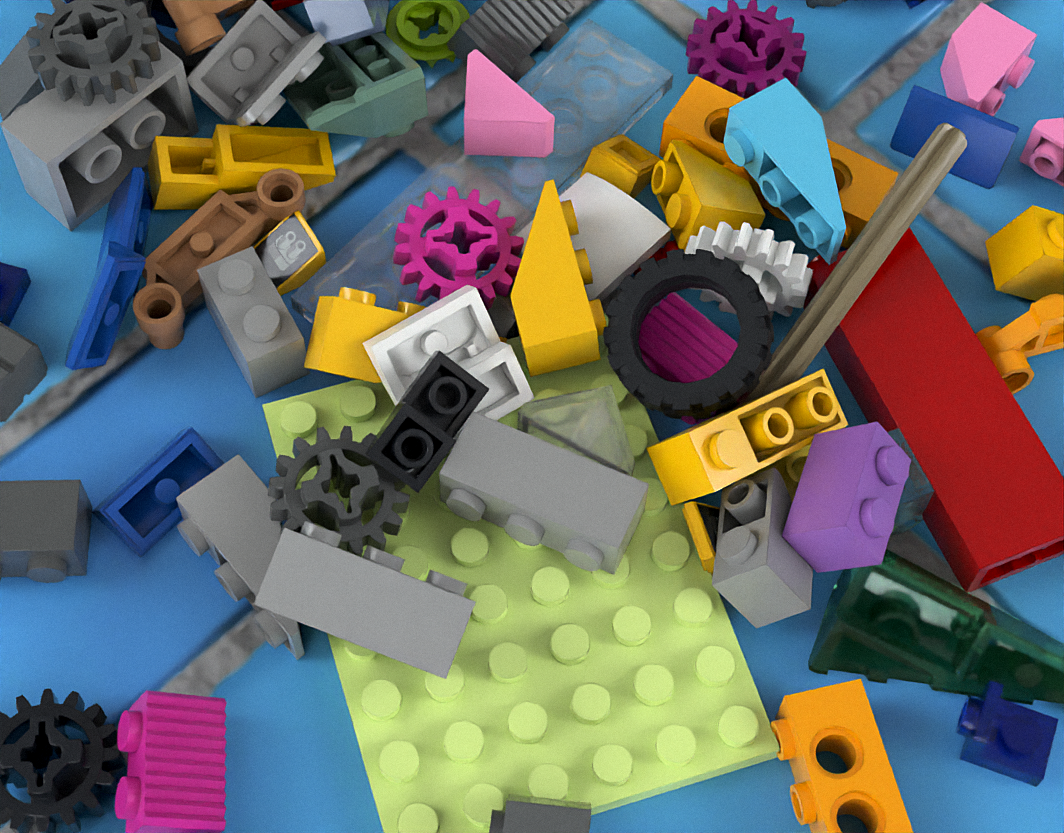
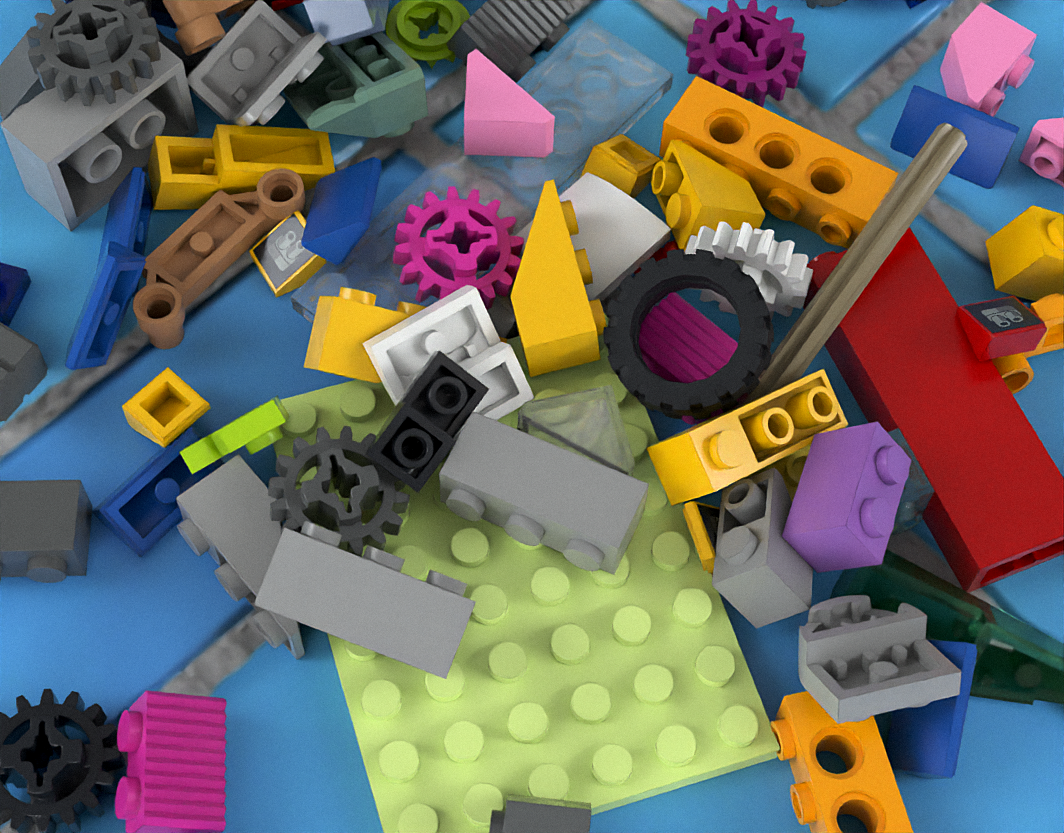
(164, 408): none -> yellow slope
(253, 429): none -> lime plate
(254, 321): light grey brick -> none
(341, 210): none -> blue slope
(788, 155): medium azure slope -> none
(871, 659): none -> light grey slope
(929, 737): none -> blue slope
(1001, 327): none -> slope
(1005, 736): clear blue bracket -> none

